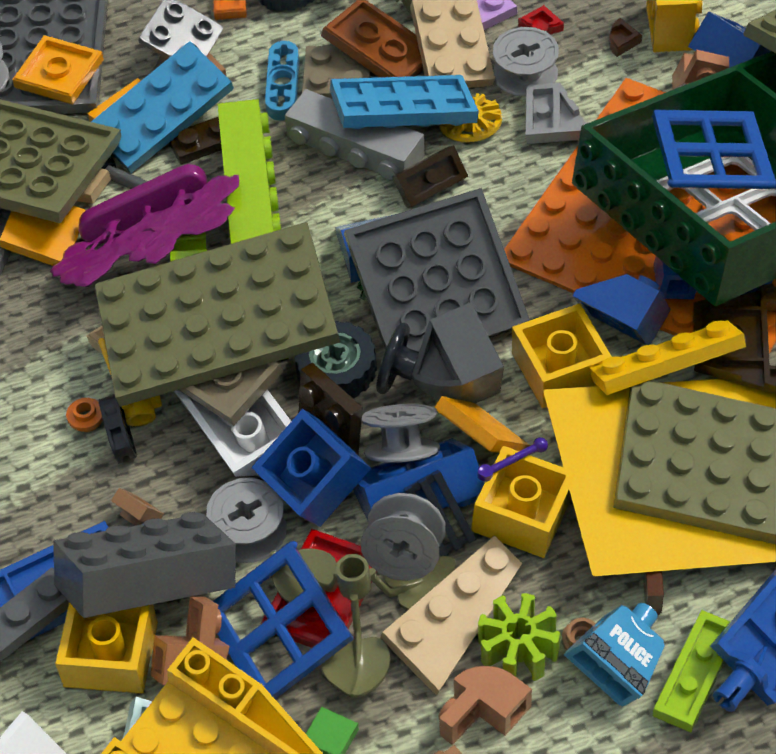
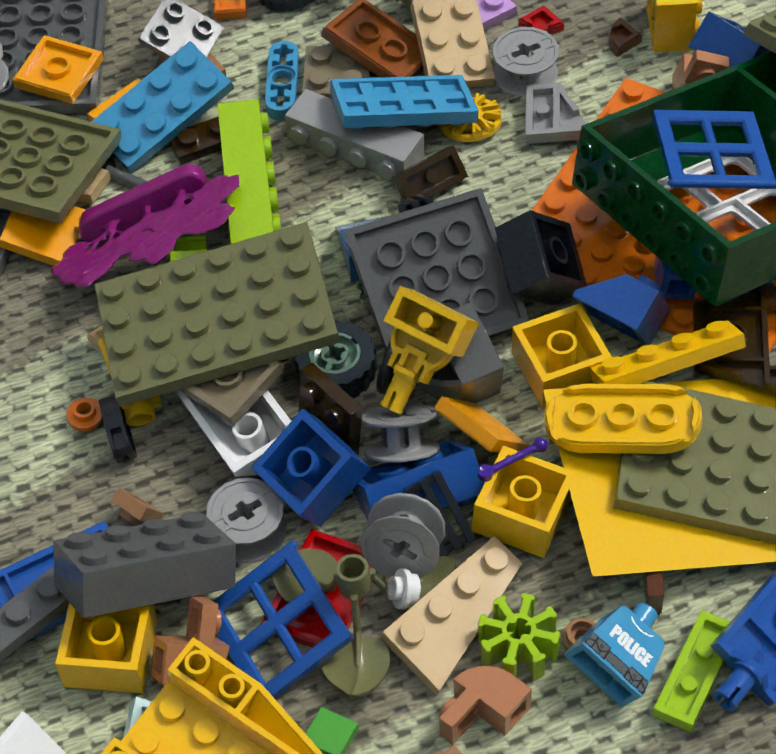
(404, 589): none -> white plate
(406, 203): none -> black tile
(422, 342): none -> yellow brick
(540, 258): none -> black slope
(623, 418): none -> yellow tile

